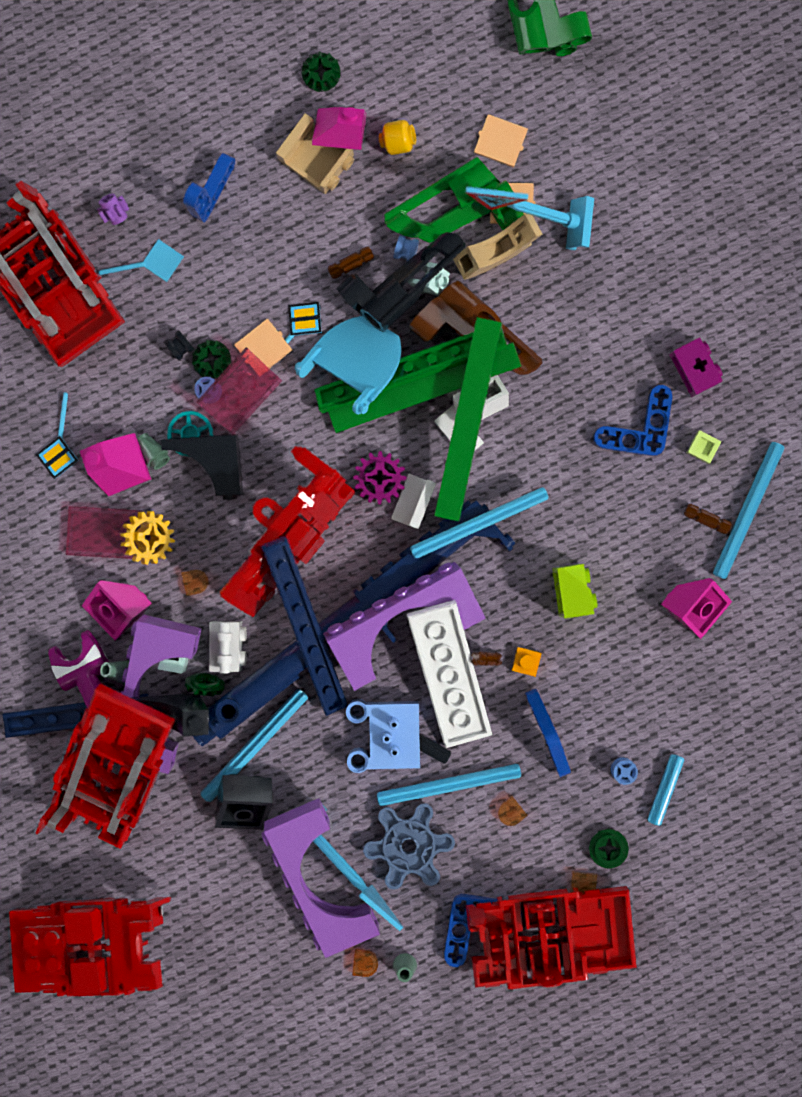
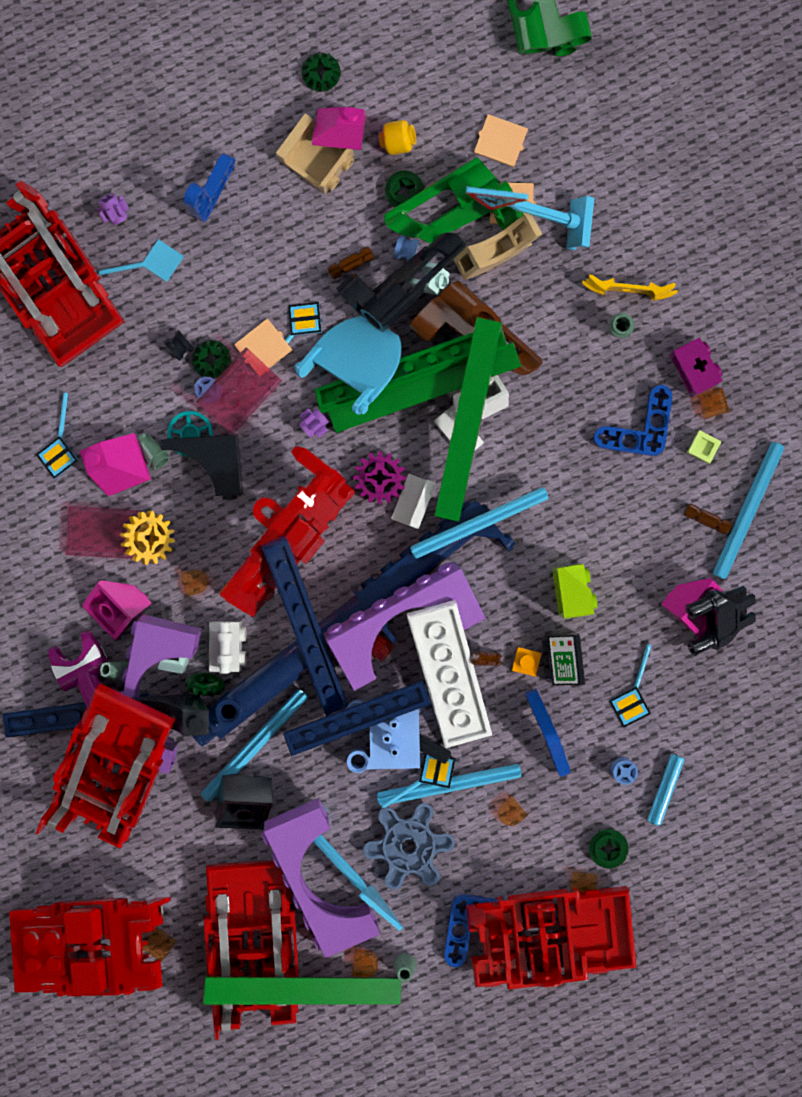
(159, 944): none -> clear orange tile
(249, 899): none -> red piece
(300, 990): none -> green tile
(313, 423): none -> medium lavender gear
(356, 718): none -> dark blue tile
(381, 648): none -> clear red cone
(393, 185): none -> dark green gear
(432, 773): none -> piece
(563, 658): none -> slope
(623, 320): none -> sand green cone
(630, 704): none -> piece
(654, 291): none -> yellow piece
(713, 403): none -> clear orange tile
(724, 617): none -> black connector

